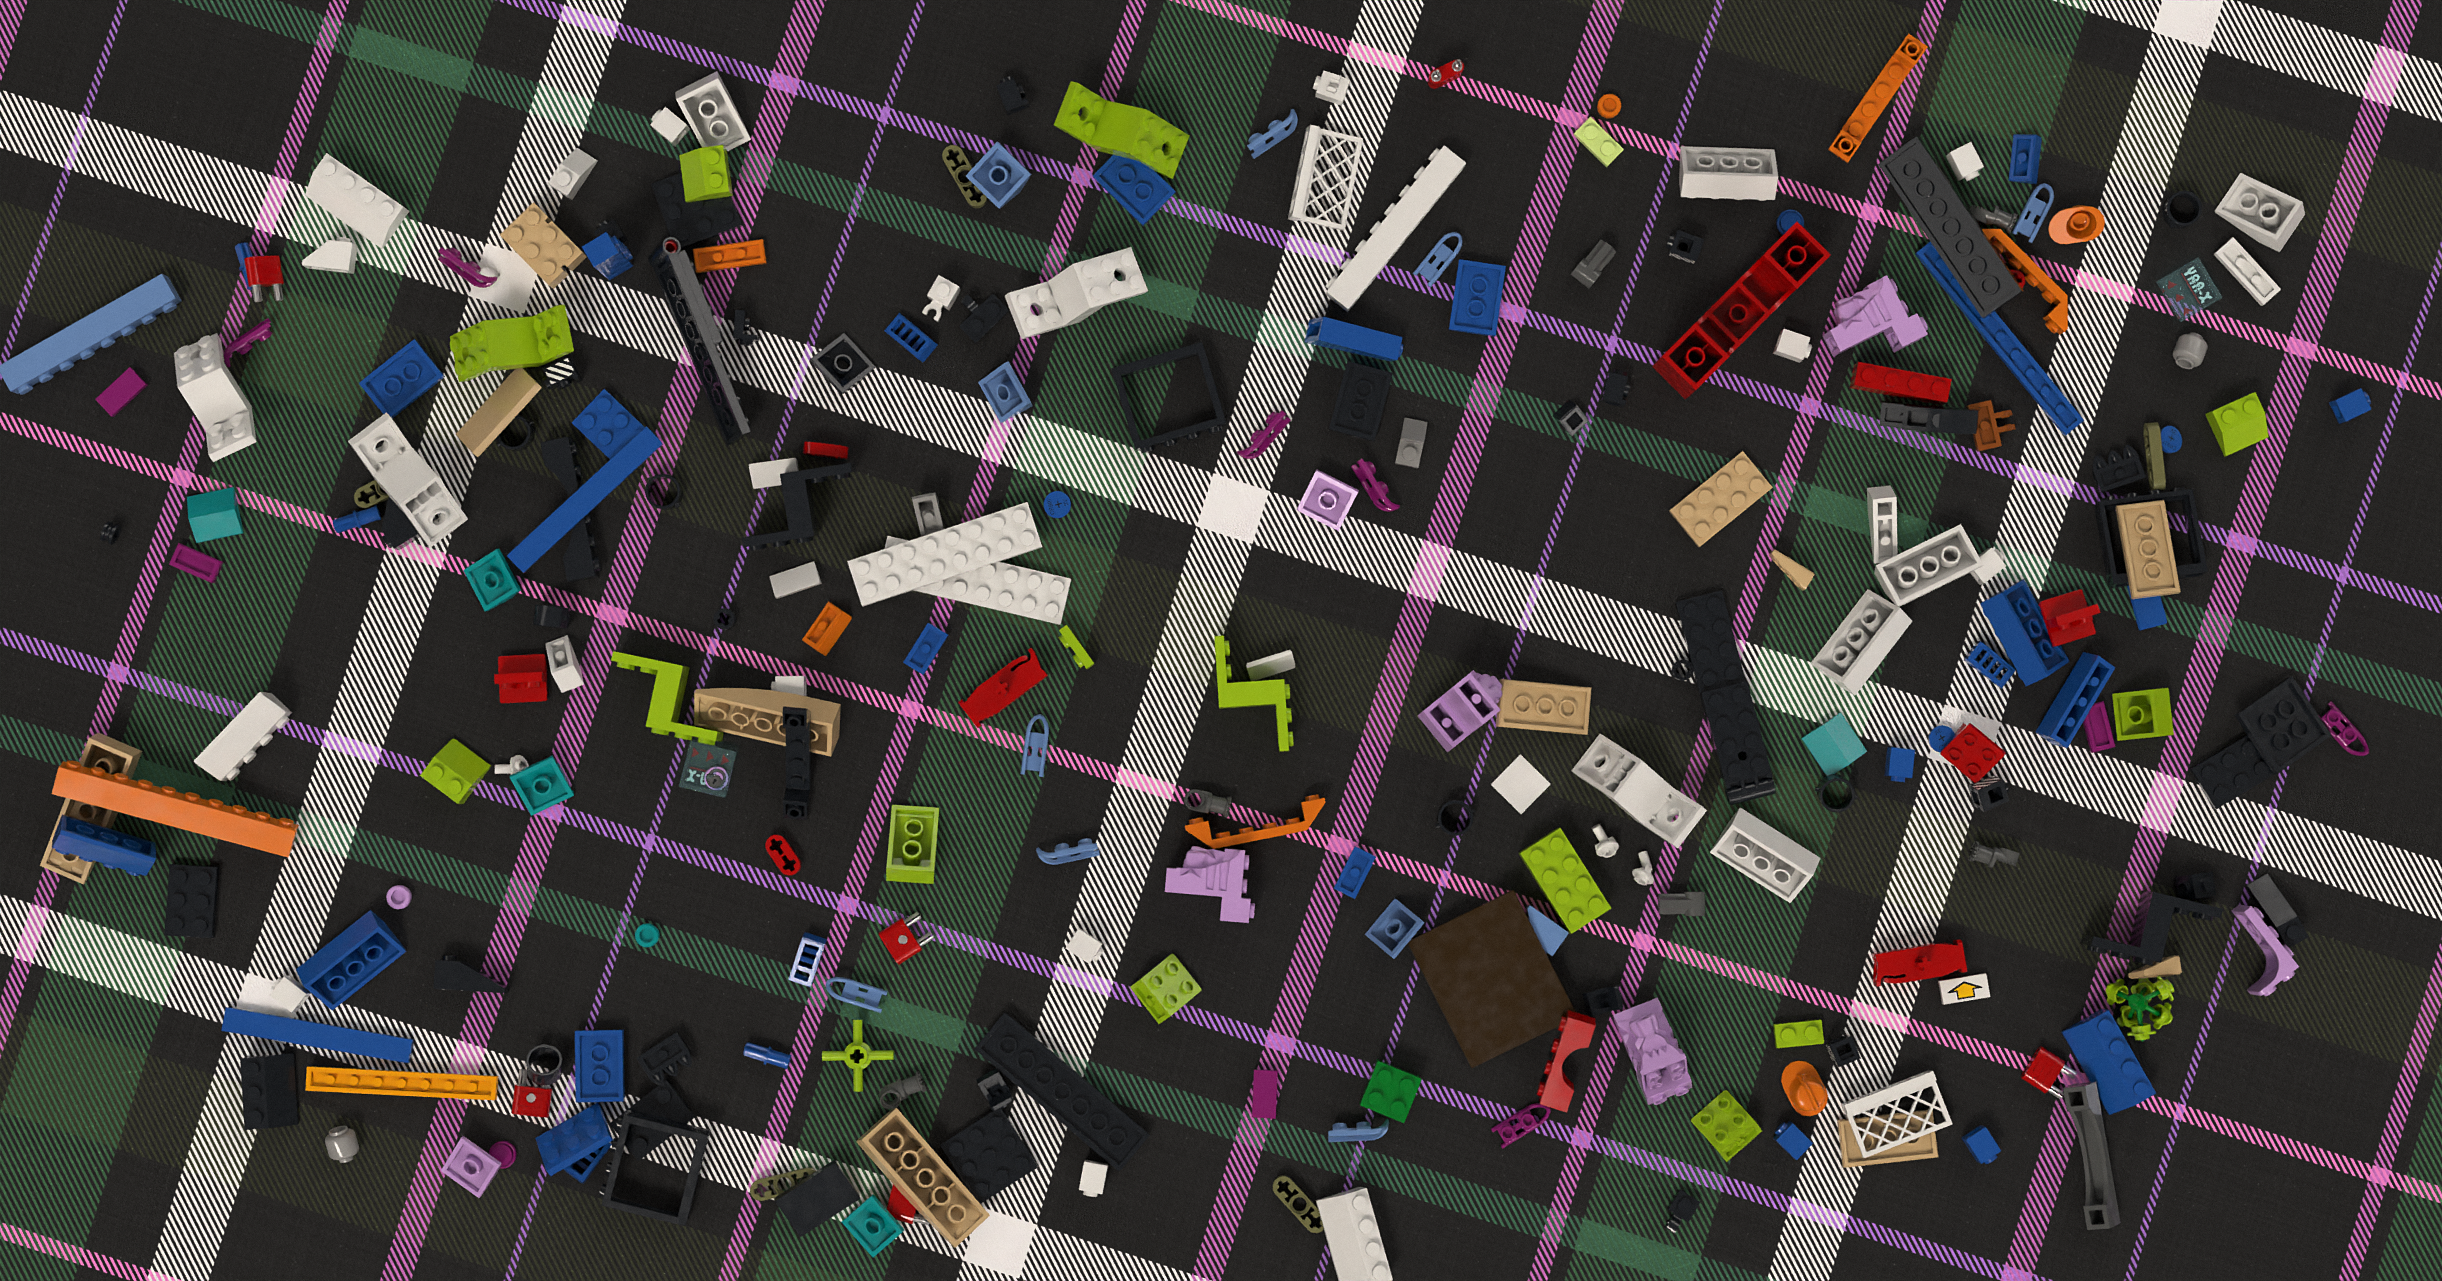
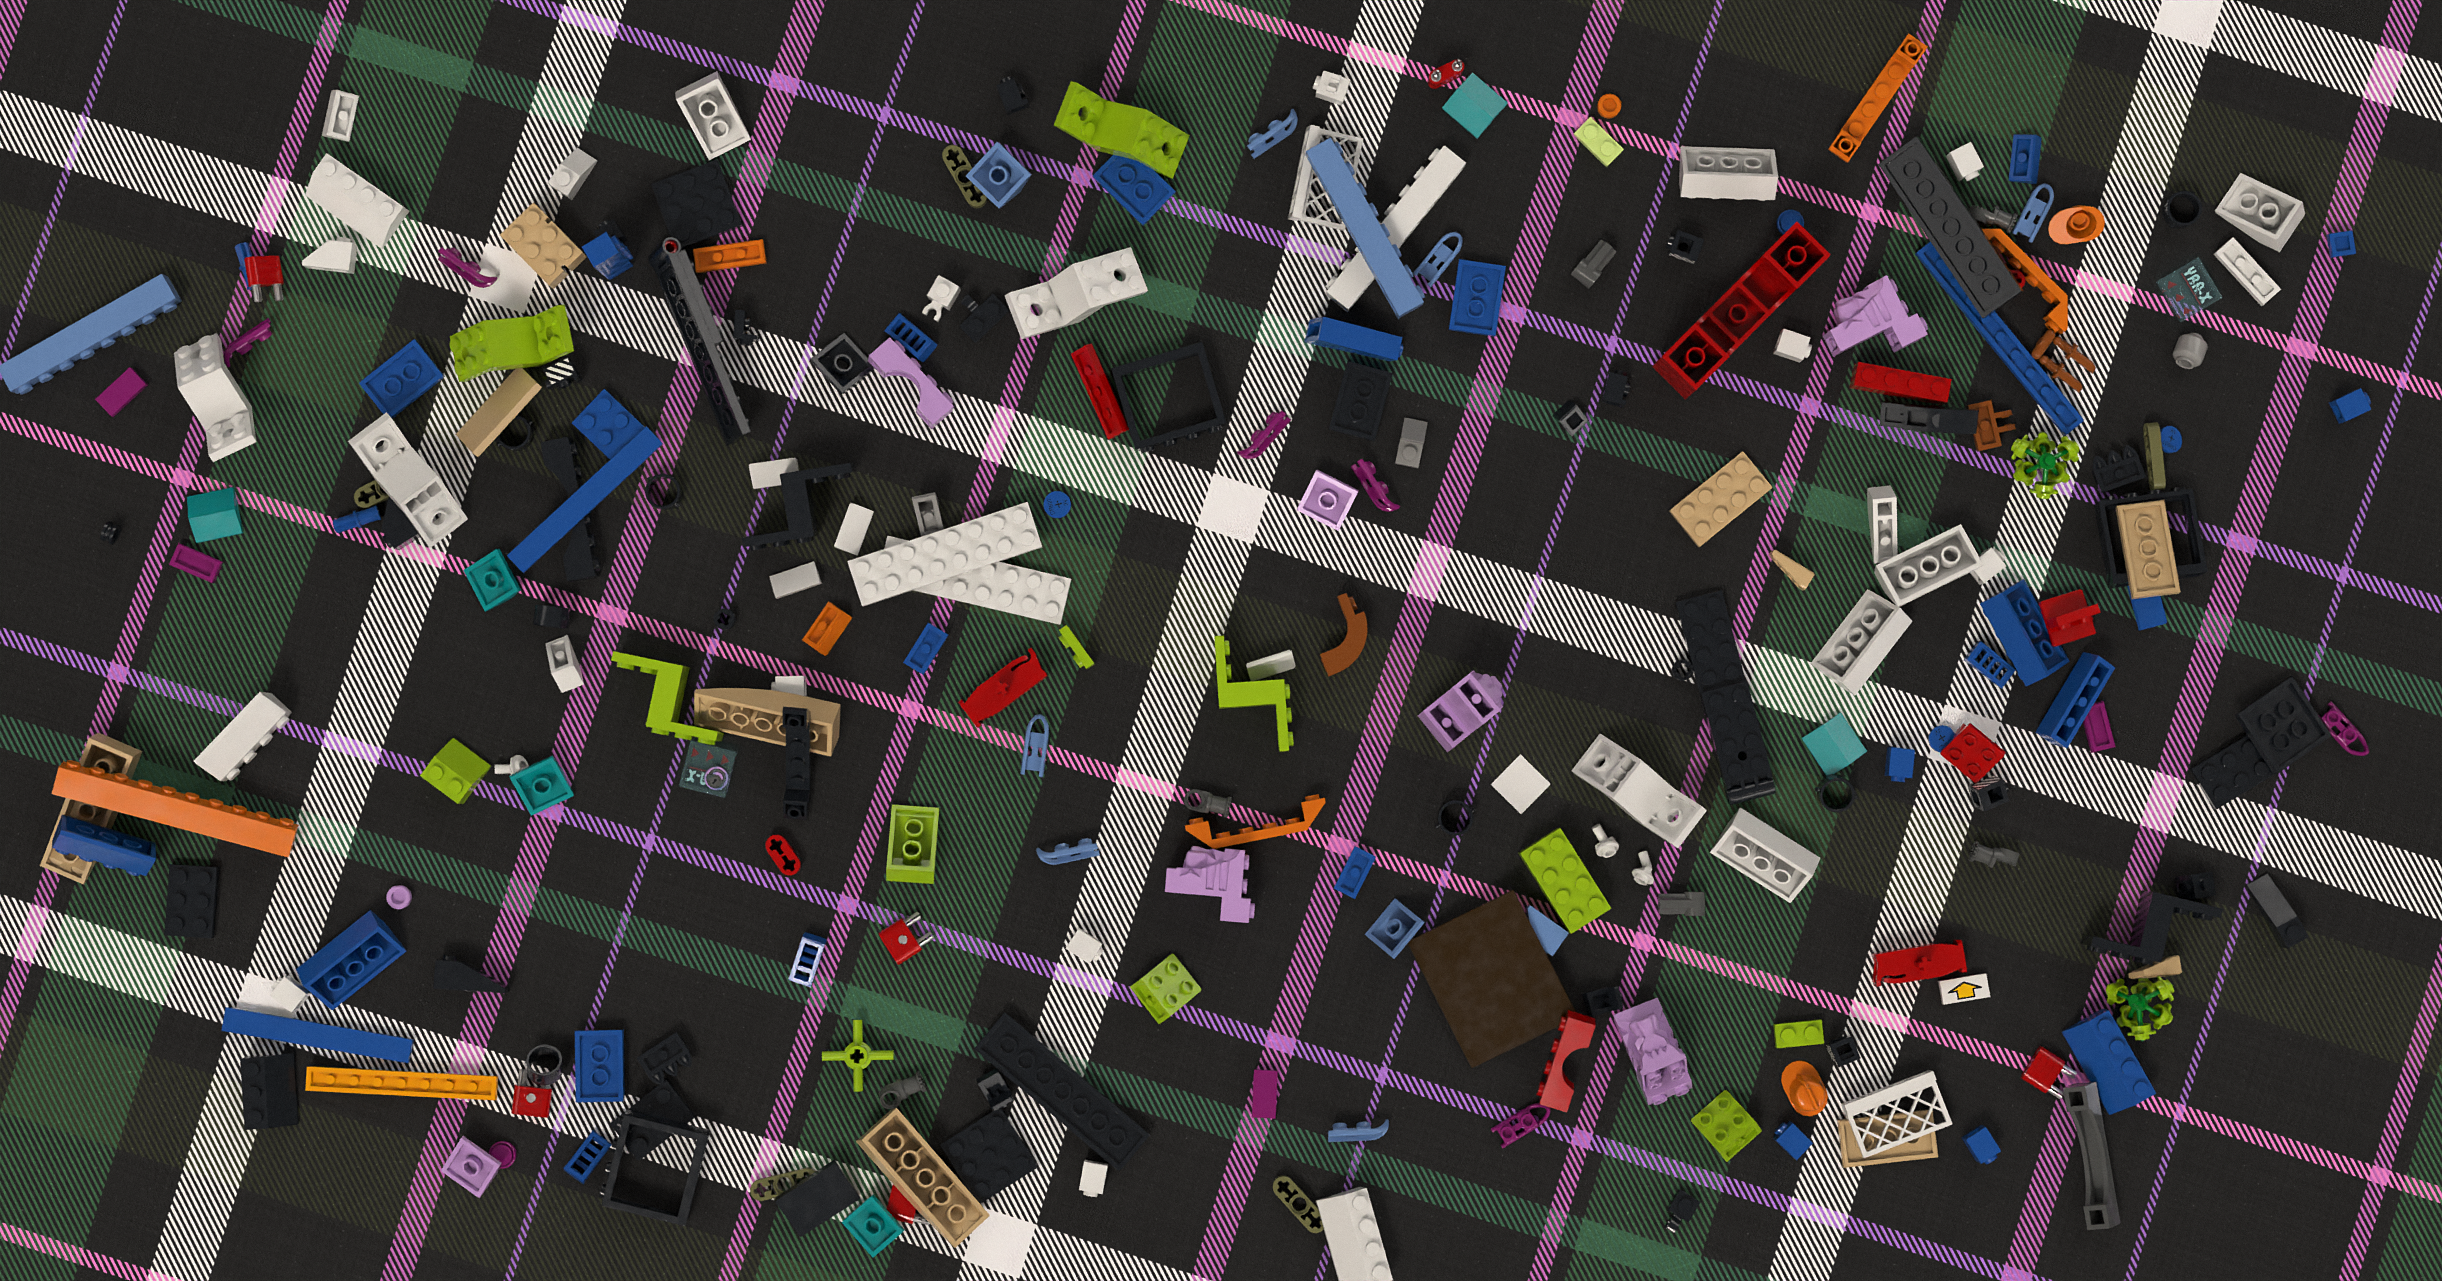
(340, 115): none -> white slope
(342, 1144): light grey head -> none
(522, 678): red bracket -> none
(573, 1139): blue plate -> none
(647, 935): teal tile -> none
(669, 126): white brick -> none
(706, 173): lime slope -> none
(767, 1055): blue axle -> none
(825, 450): red beam -> none
(851, 991): medium blue piece -> none
(853, 529): none -> white slope
(892, 361): none -> lavender arch
(1005, 392): medium blue slope -> none
(1099, 391): none -> red plate
(1353, 644): none -> dark orange arch
(1364, 227): none -> medium blue brick
(1390, 1091): green brick -> none
(1474, 105): none -> teal slope
(1544, 707): tan tile -> none
(2052, 471): none -> lime plant
(2071, 352): none -> dark orange piece
(2143, 714): lime slope -> none
(2239, 424): lime slope -> none
(2278, 958): lavender bracket -> none
(2341, 244): none -> blue plate

